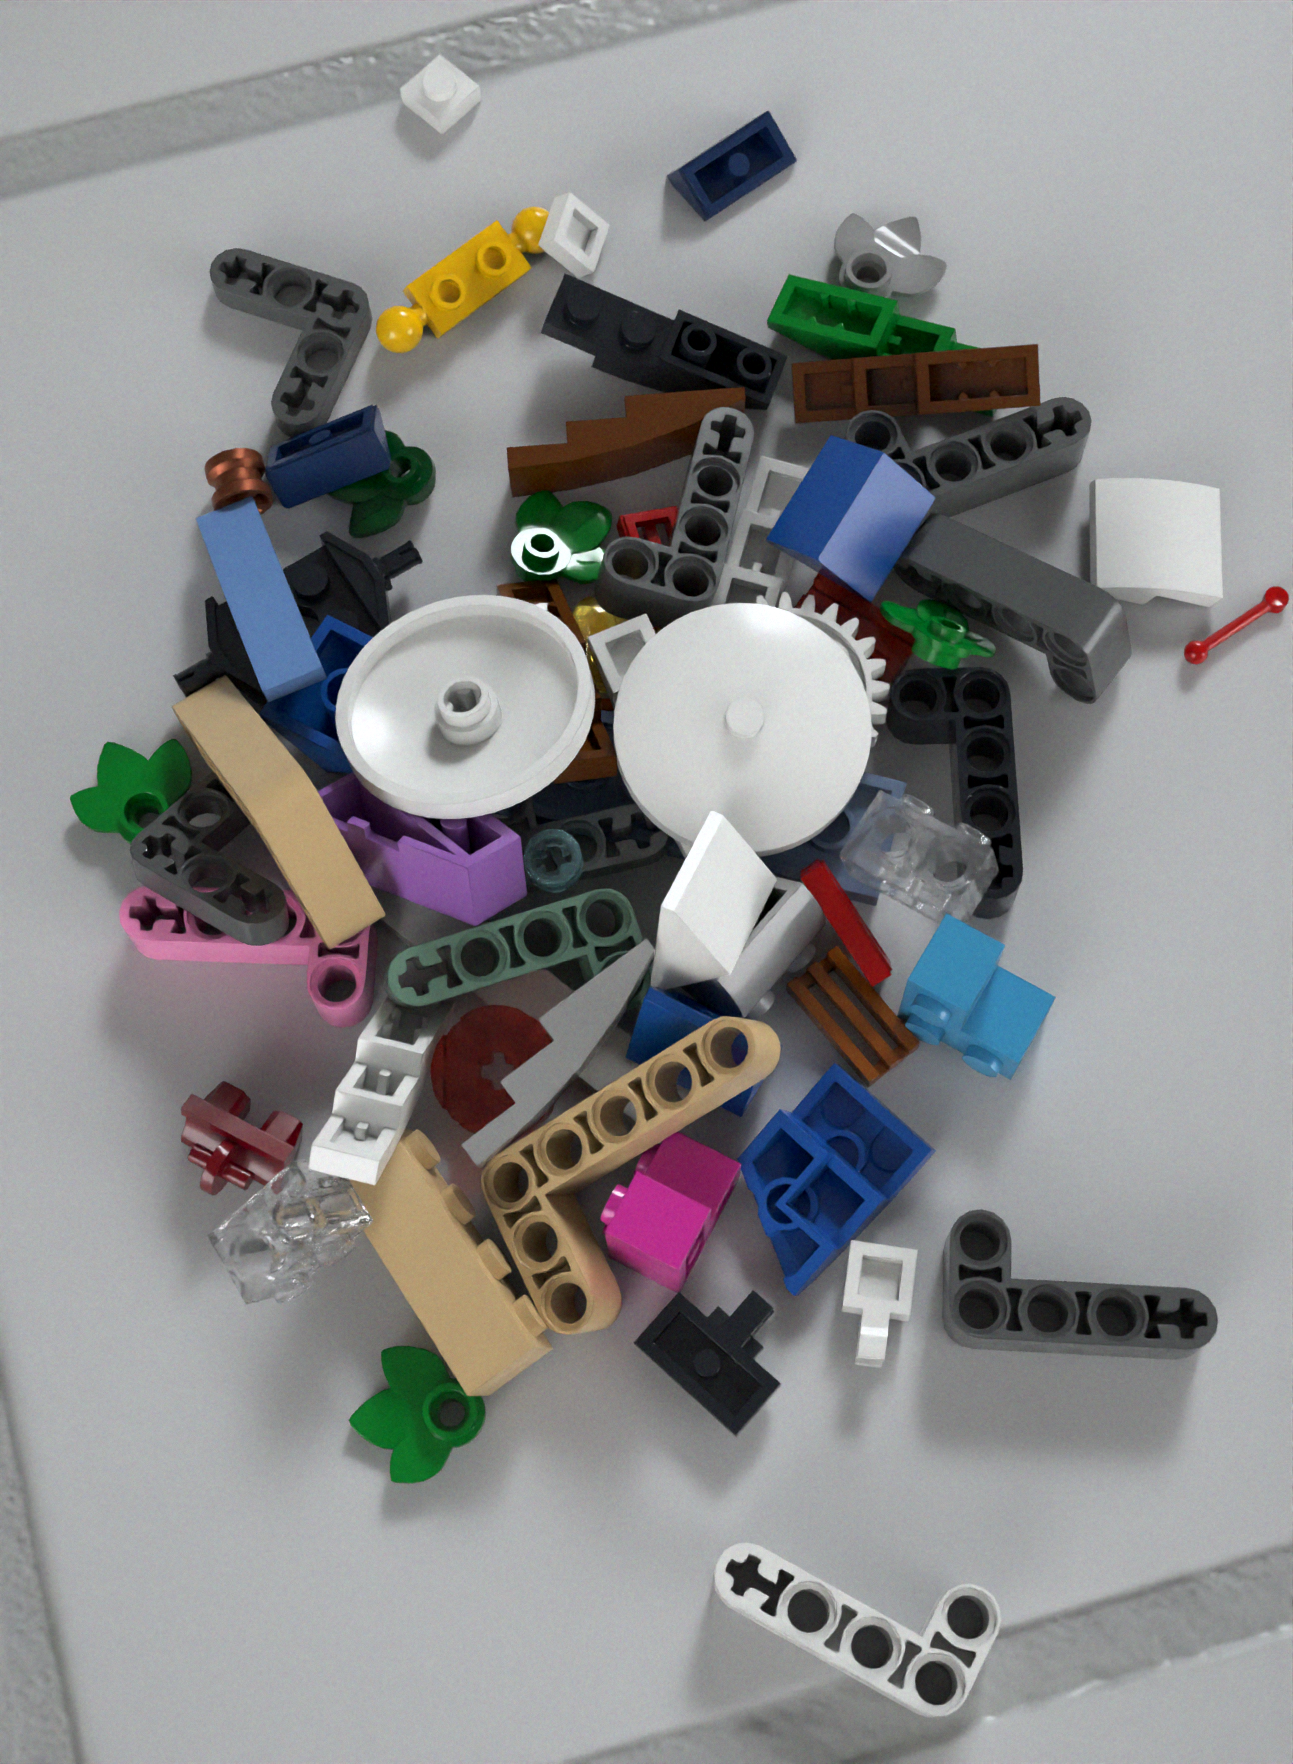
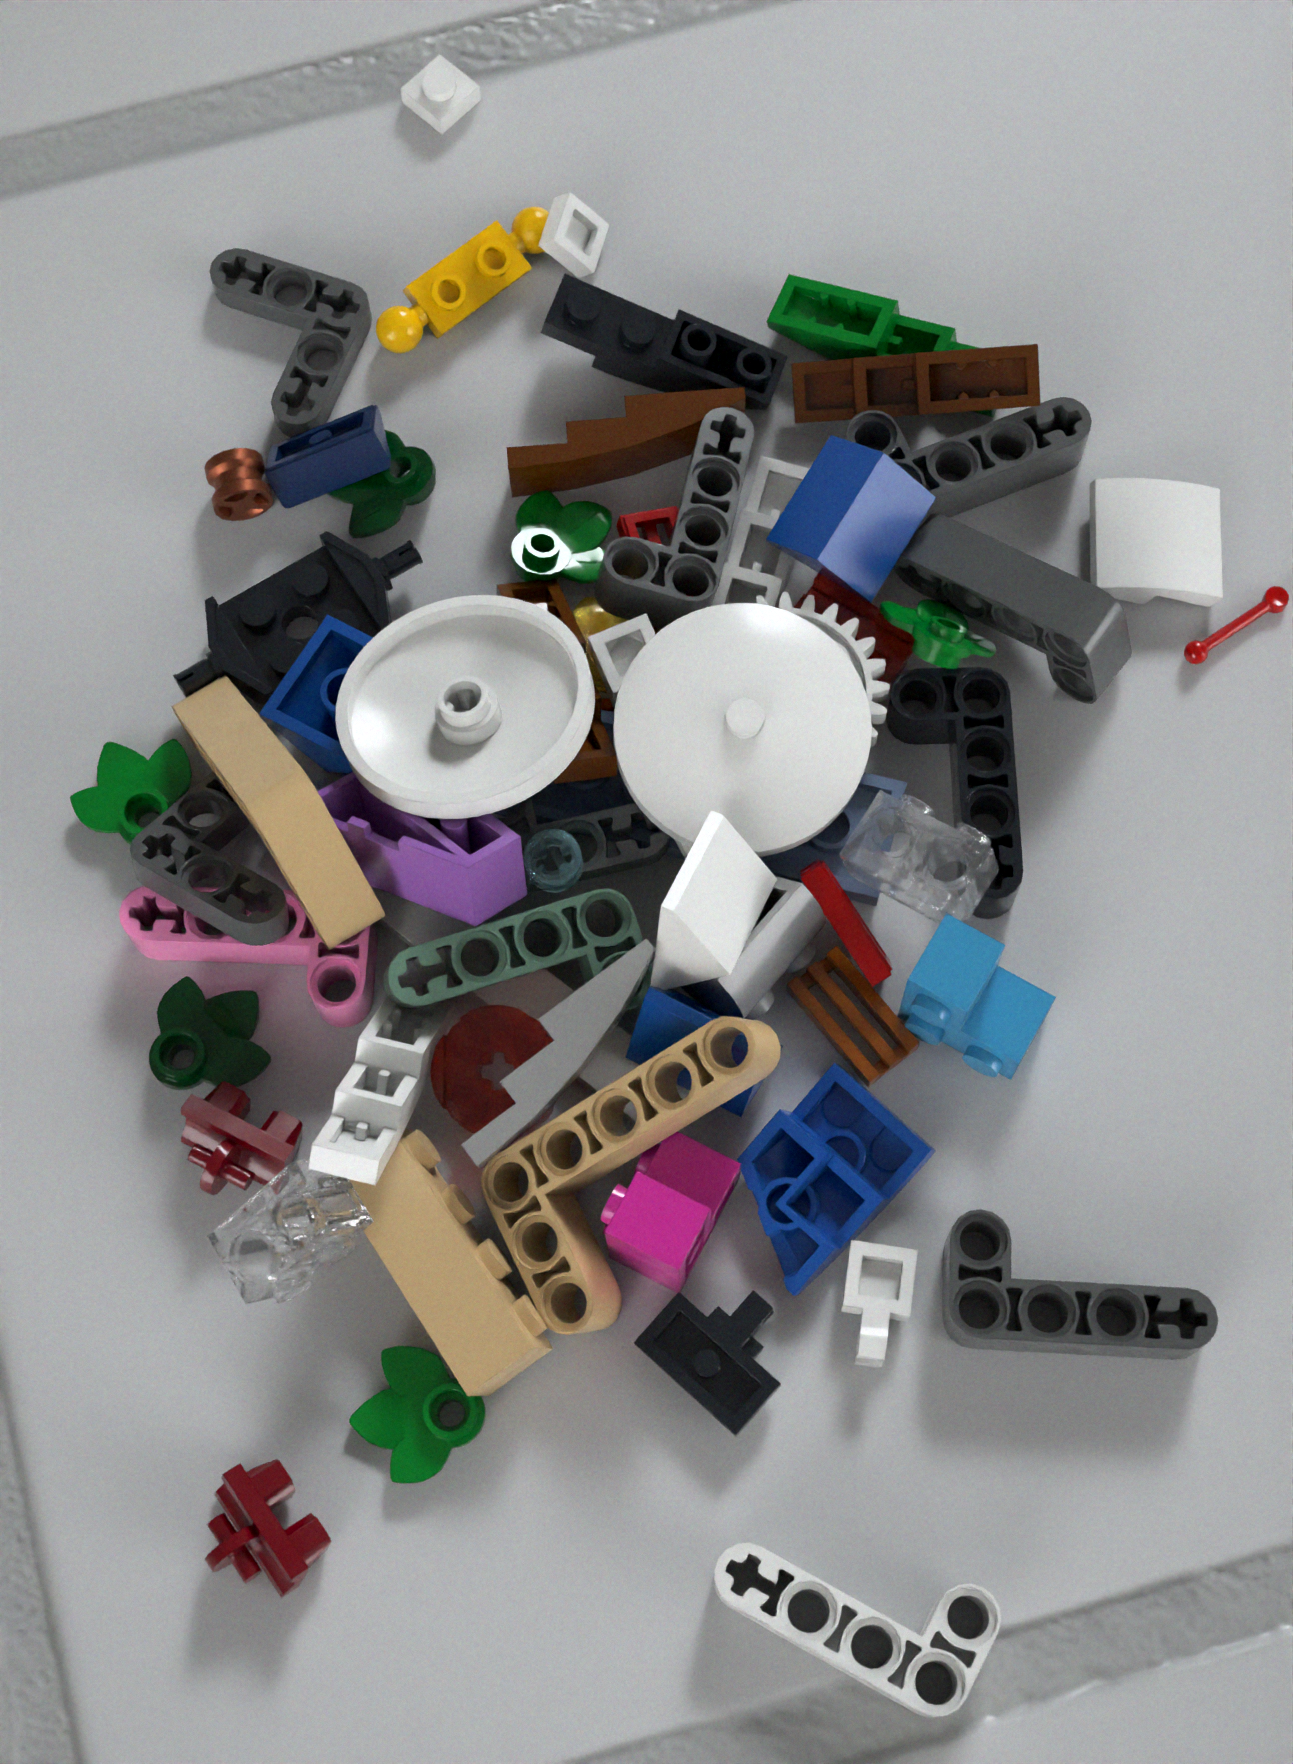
(212, 1029): none -> dark green plate
(260, 599): medium blue slope -> none
(280, 1552): none -> dark red hips
(733, 166): dark blue slope -> none
(887, 256): light grey plate -> none

